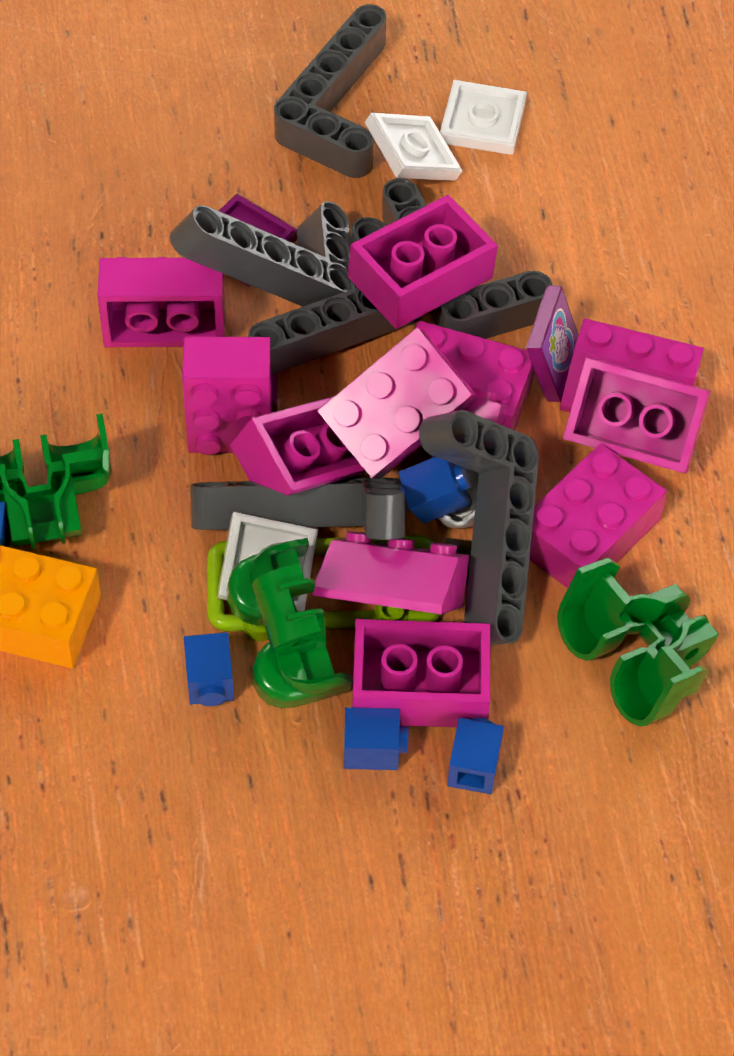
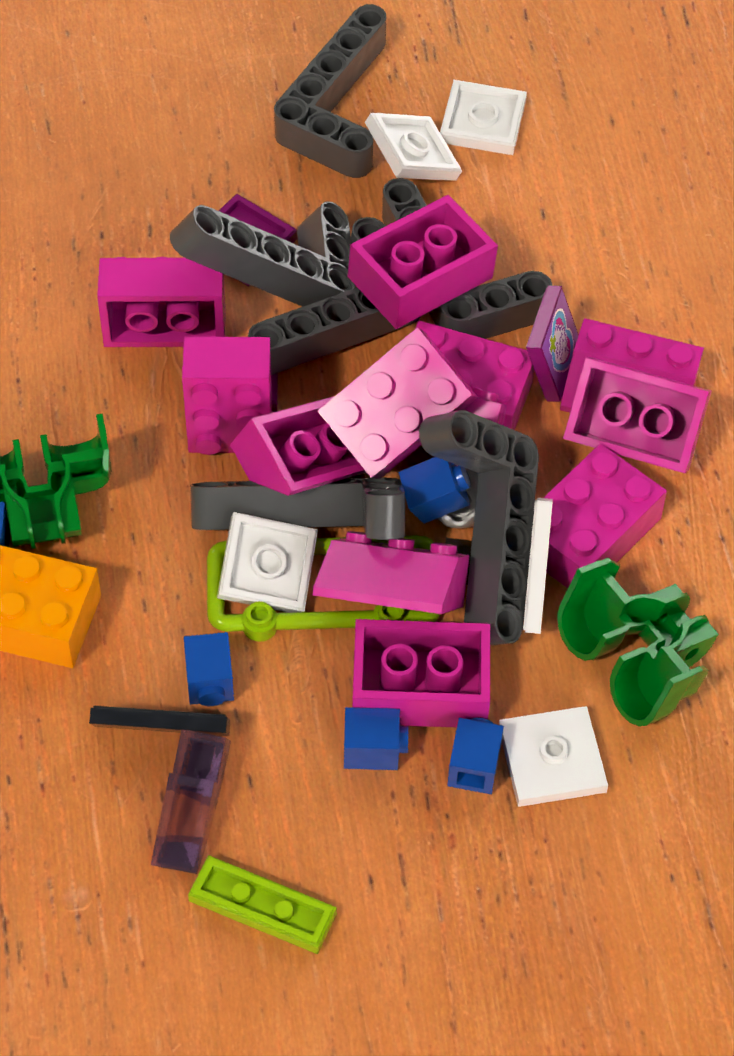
(159, 720): none -> black tile
(190, 801): none -> slope
(262, 904): none -> lime tile
(295, 662): green piece -> none
(537, 565): none -> white tile
(553, 756): none -> white plate

